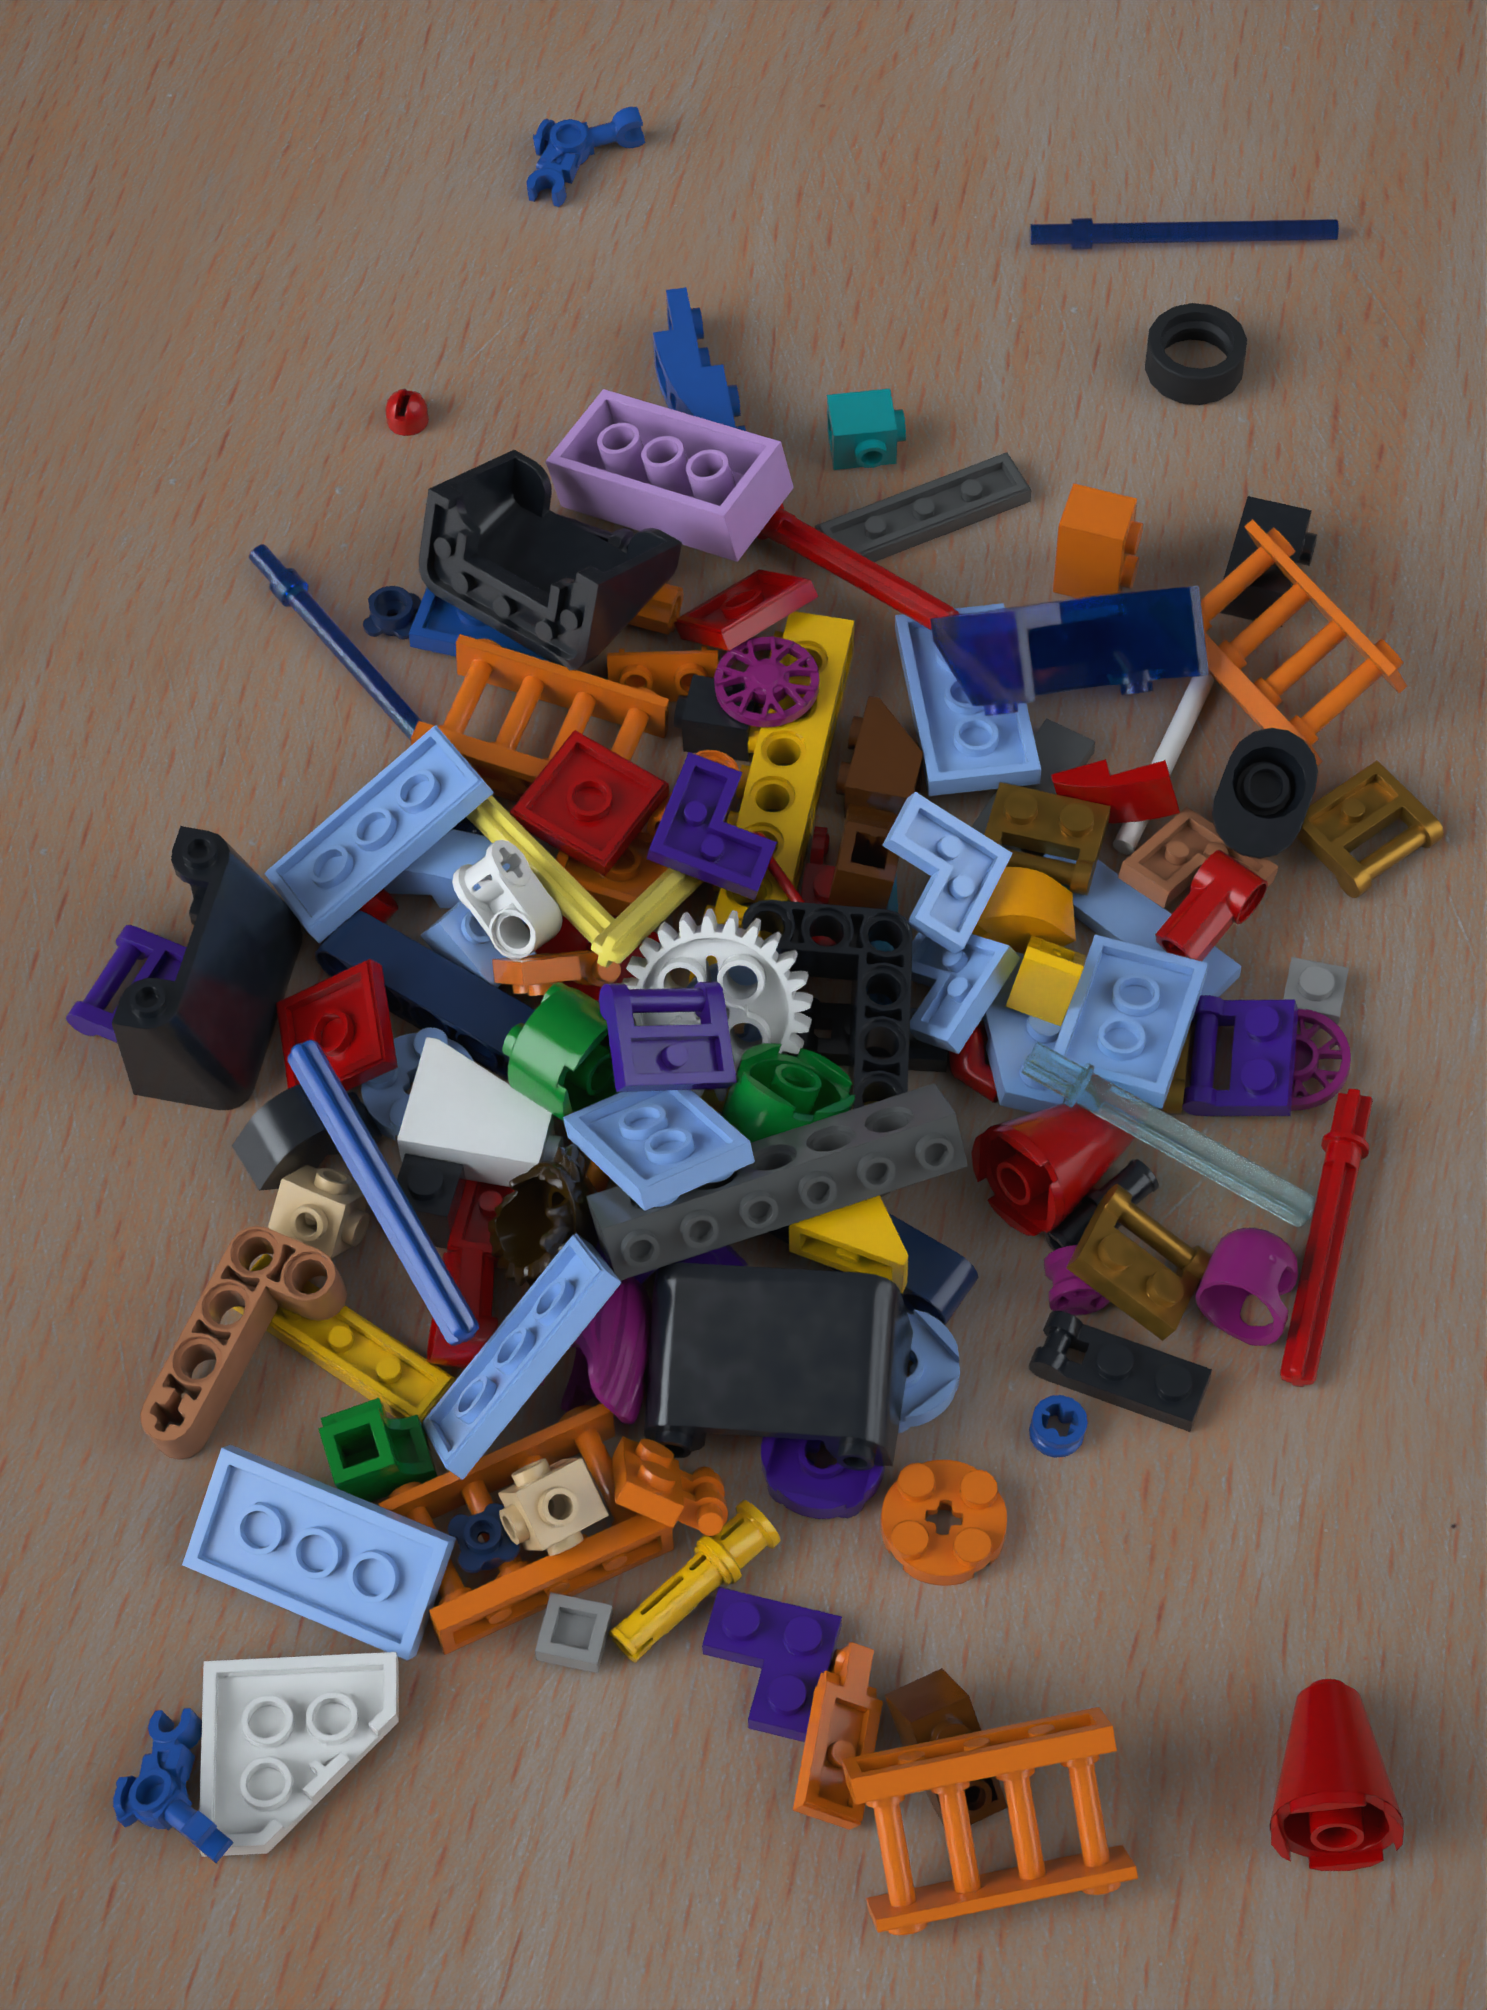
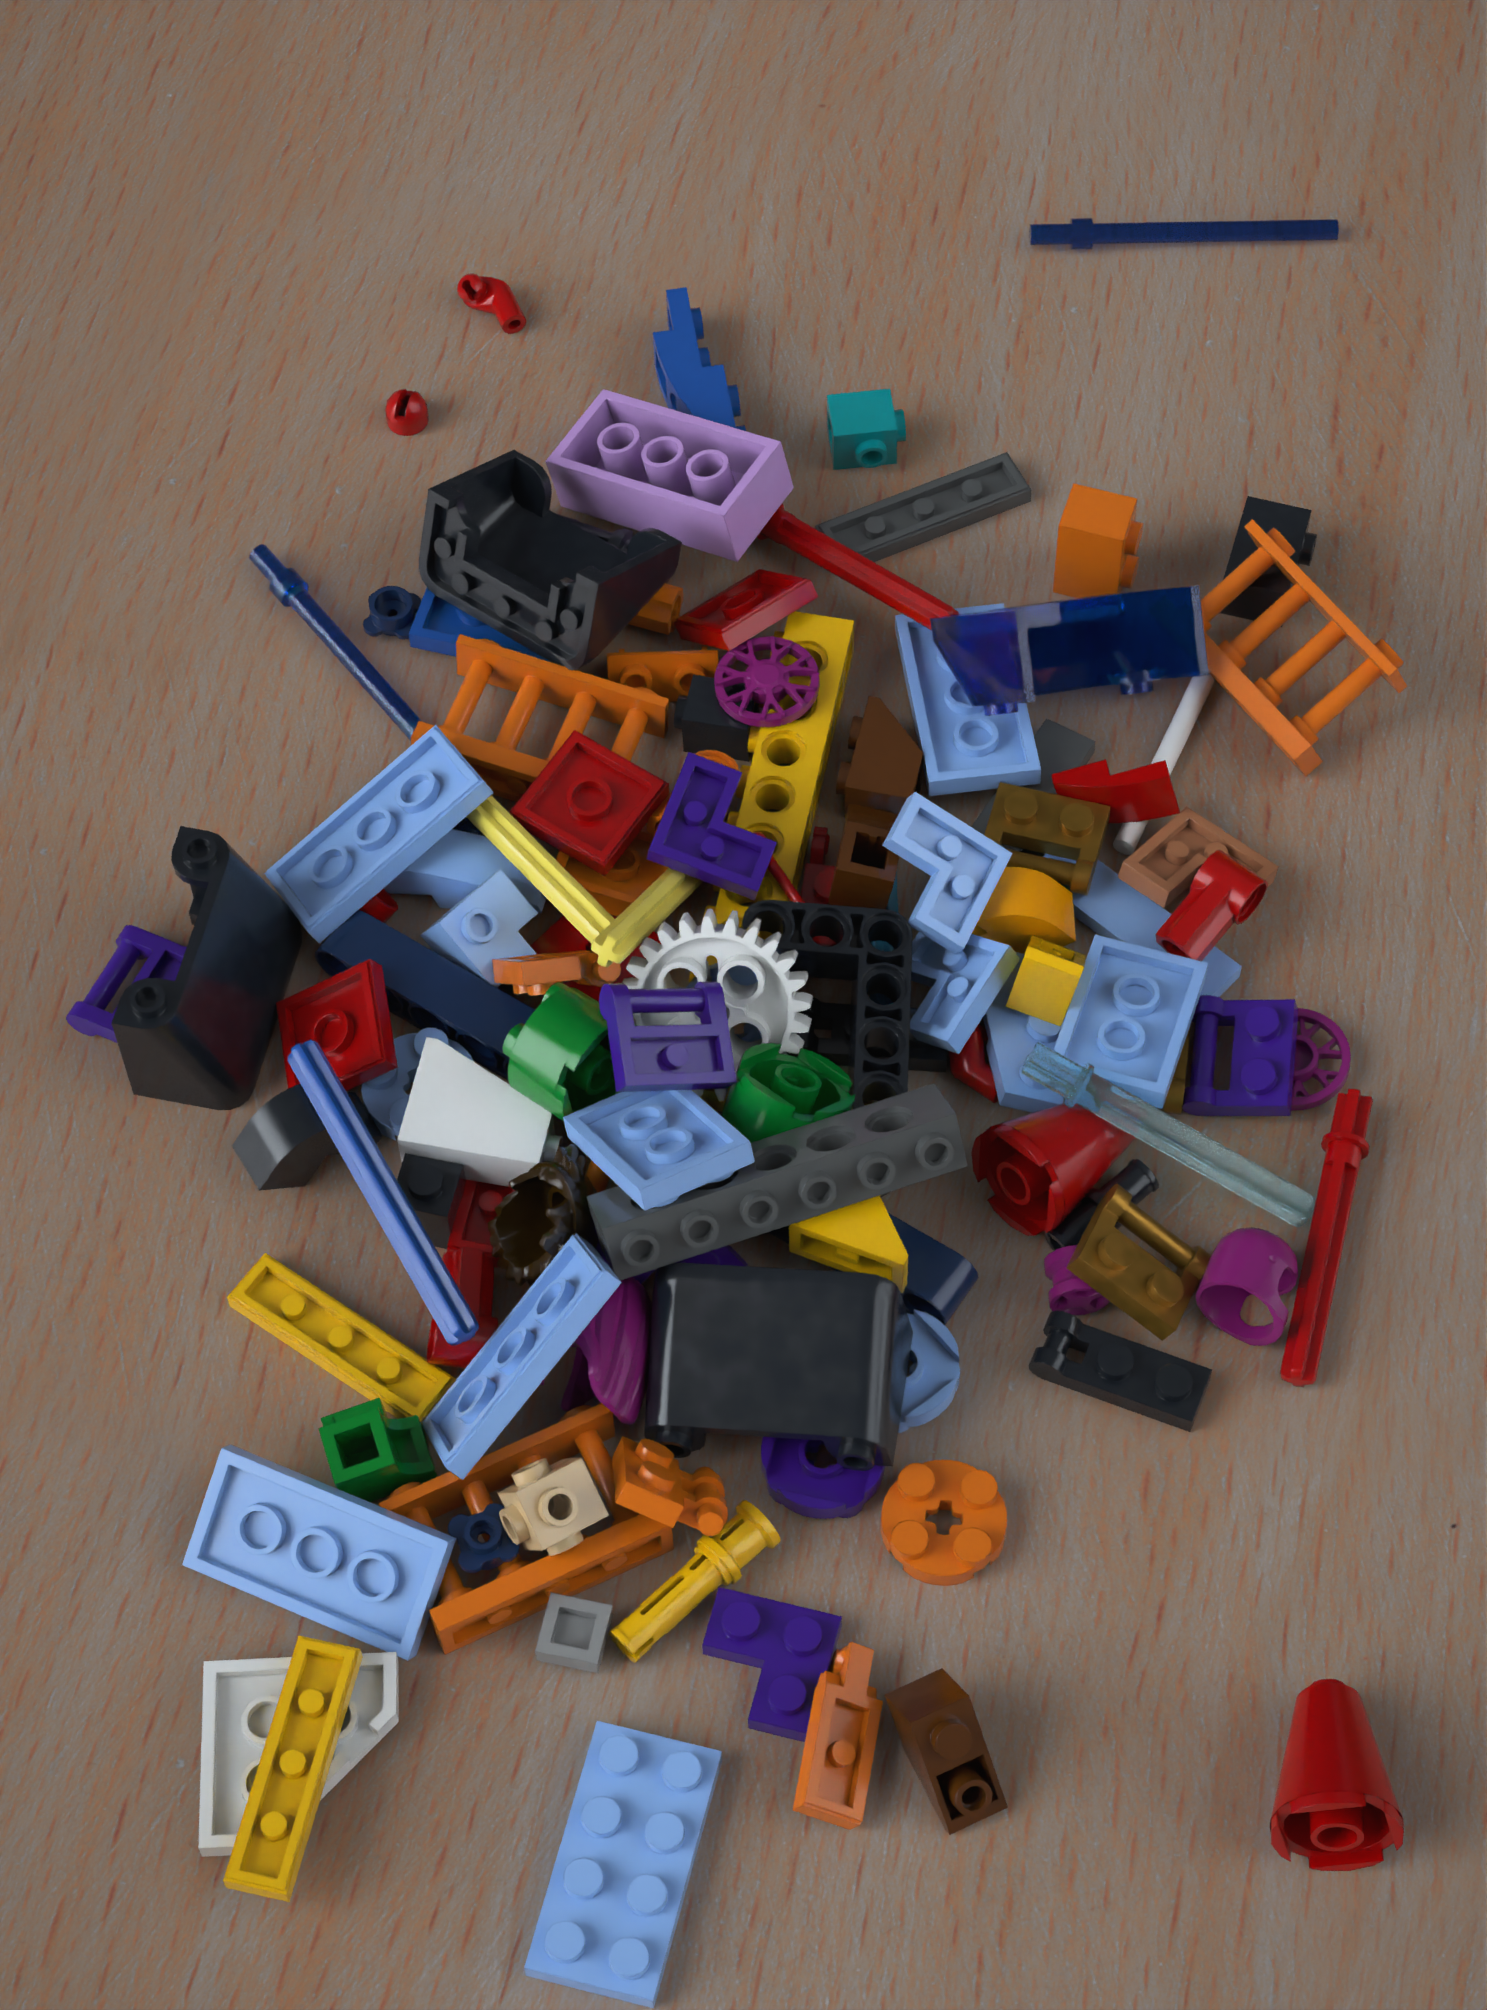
(160, 1792): blue piece -> none
(235, 1343): nougat beam -> none
(293, 1769): none -> yellow tile
(320, 1210): tan brick -> none
(493, 297): none -> red arm
(508, 900): white piece -> none
(570, 143): blue piece -> none
(624, 1864): none -> light blue plate
(947, 1769): orange fence -> none
(1048, 1440): blue bush -> none
(1199, 323): black tyre -> none
(1265, 793): black piece -> none
(1317, 986): light grey plate -> none
(1356, 814): pearl gold plate -> none

